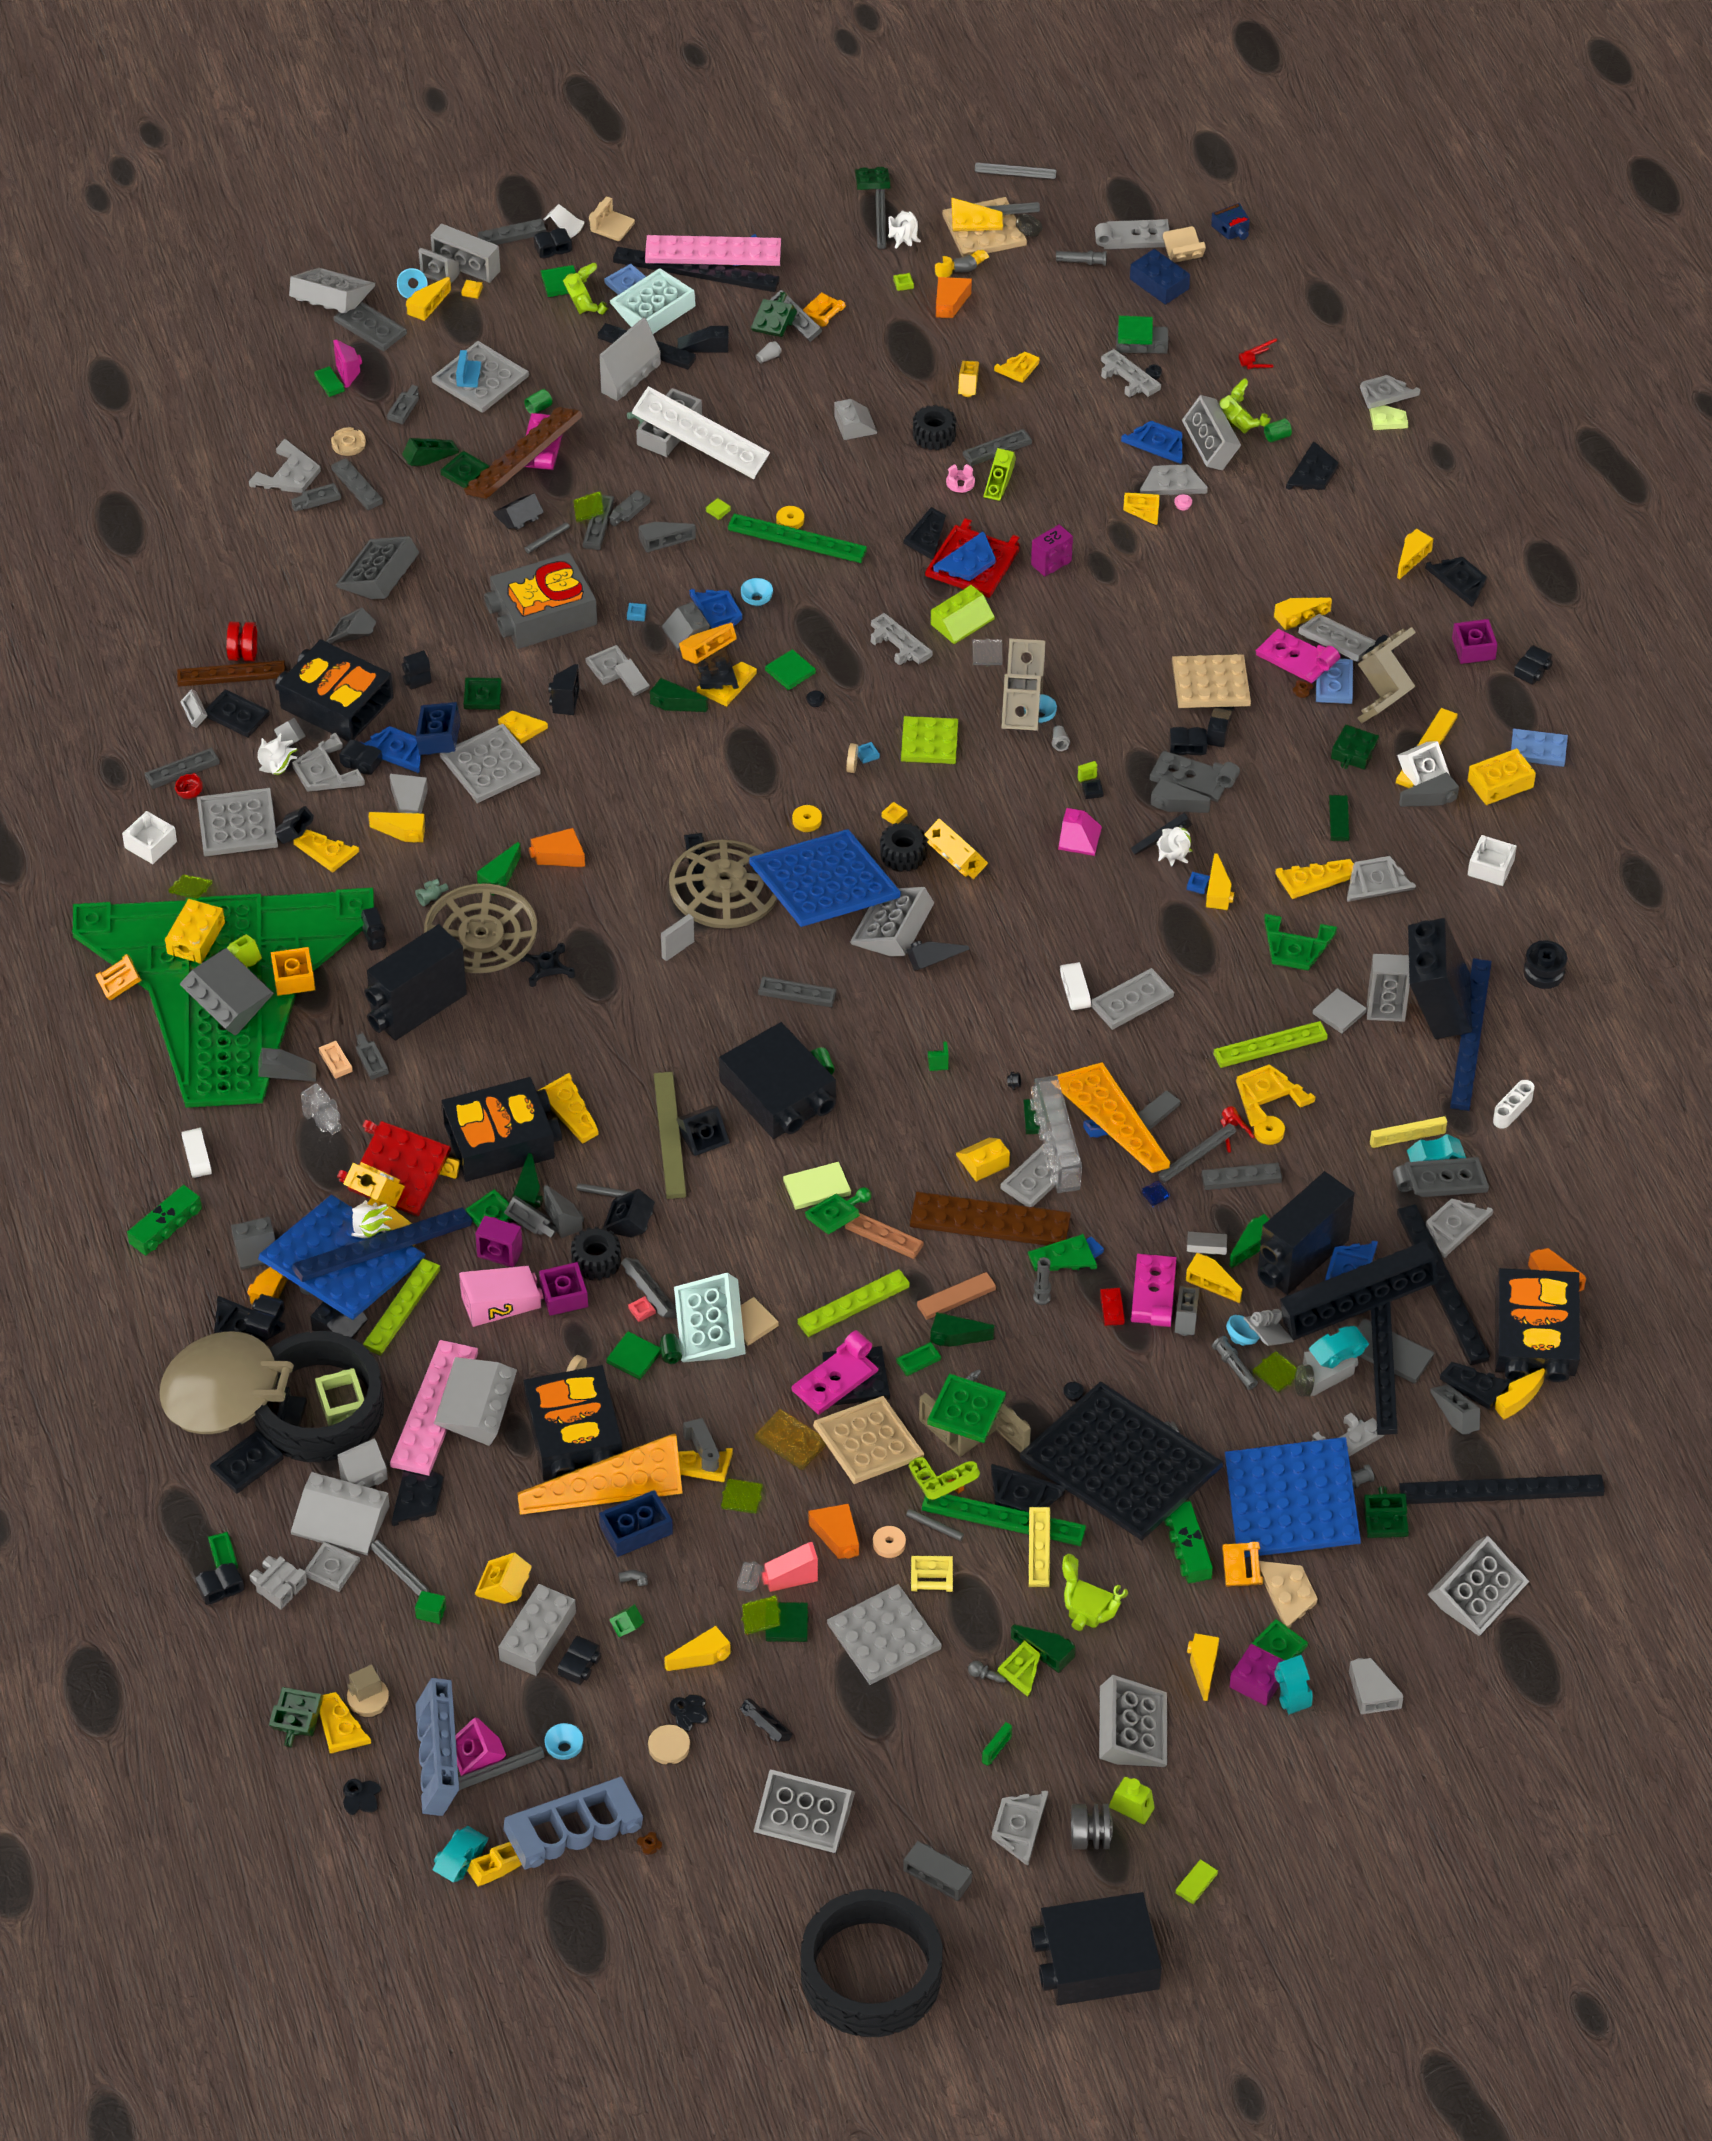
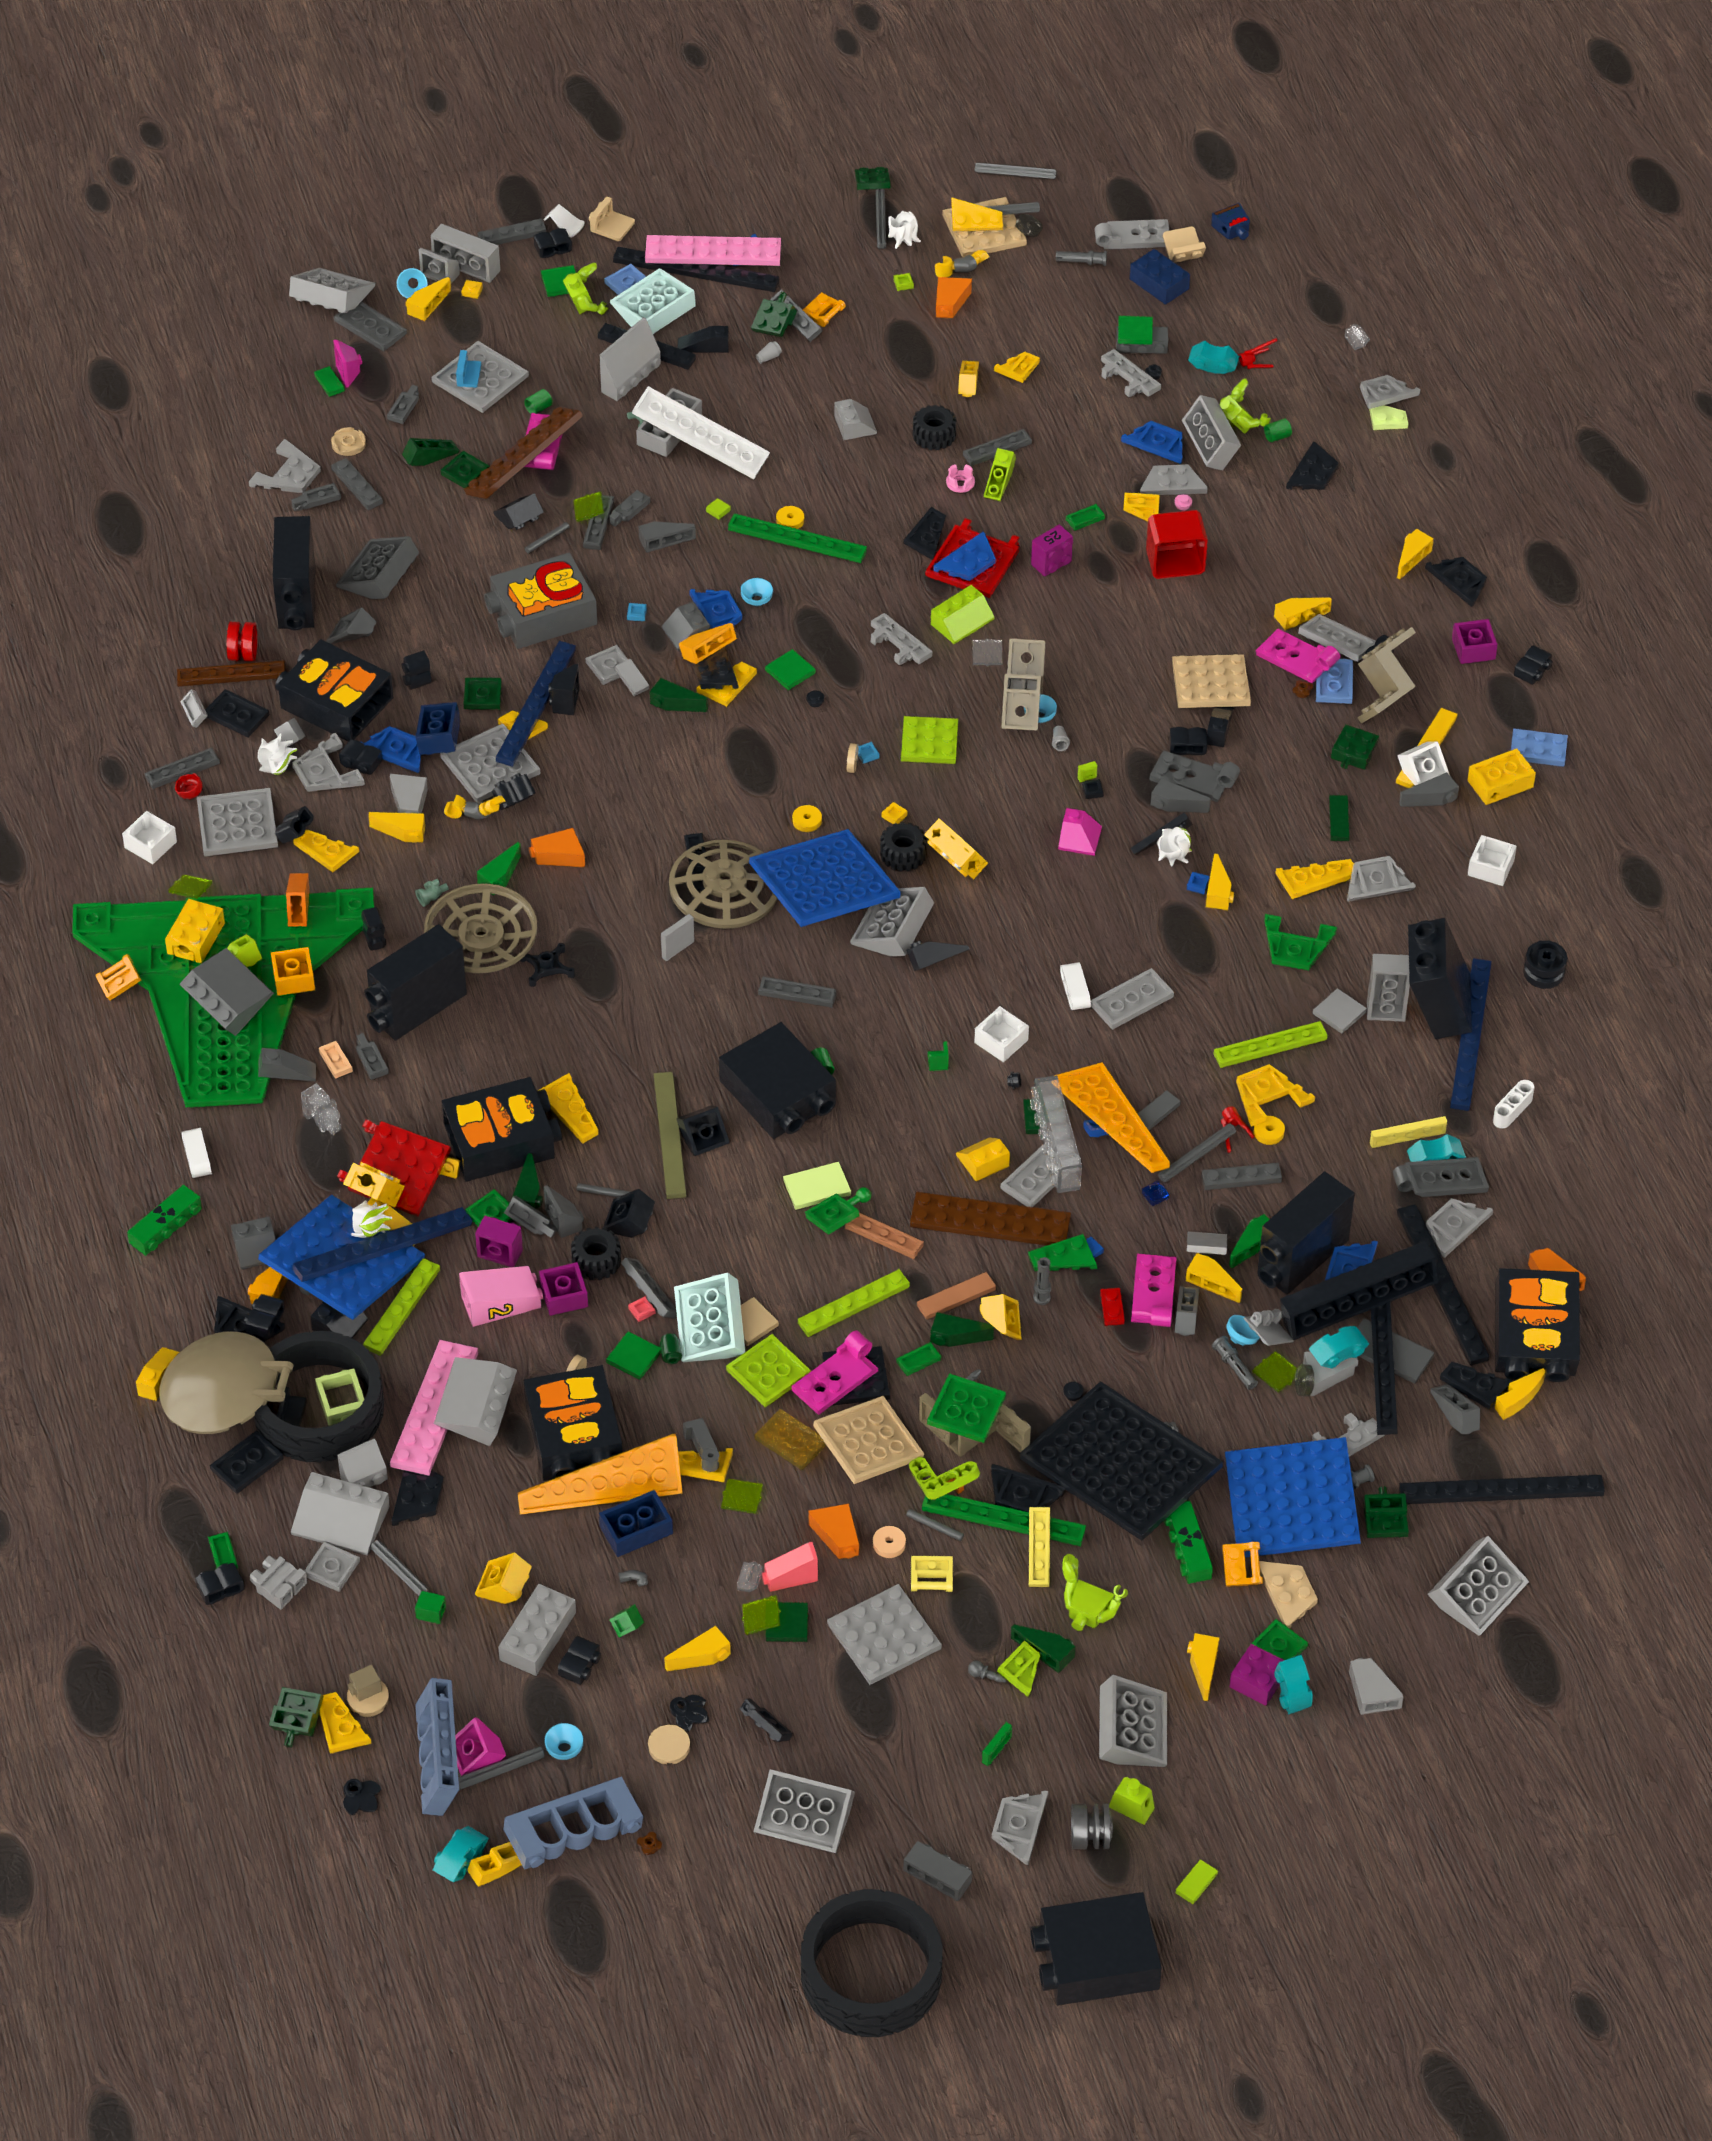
(151, 1375): none -> yellow slope
(294, 572): none -> black brick
(297, 899): none -> orange slope
(475, 810): none -> yellow piece
(514, 791): none -> black brick
(534, 705): none -> dark blue plate
(767, 1370): none -> lime plate
(1001, 1034): none -> white container
(1003, 1314): none -> yellow slope
(1085, 517): none -> green tile
(1176, 544): none -> red plate
(1213, 358): none -> teal brick
(1356, 336): none -> clear piece

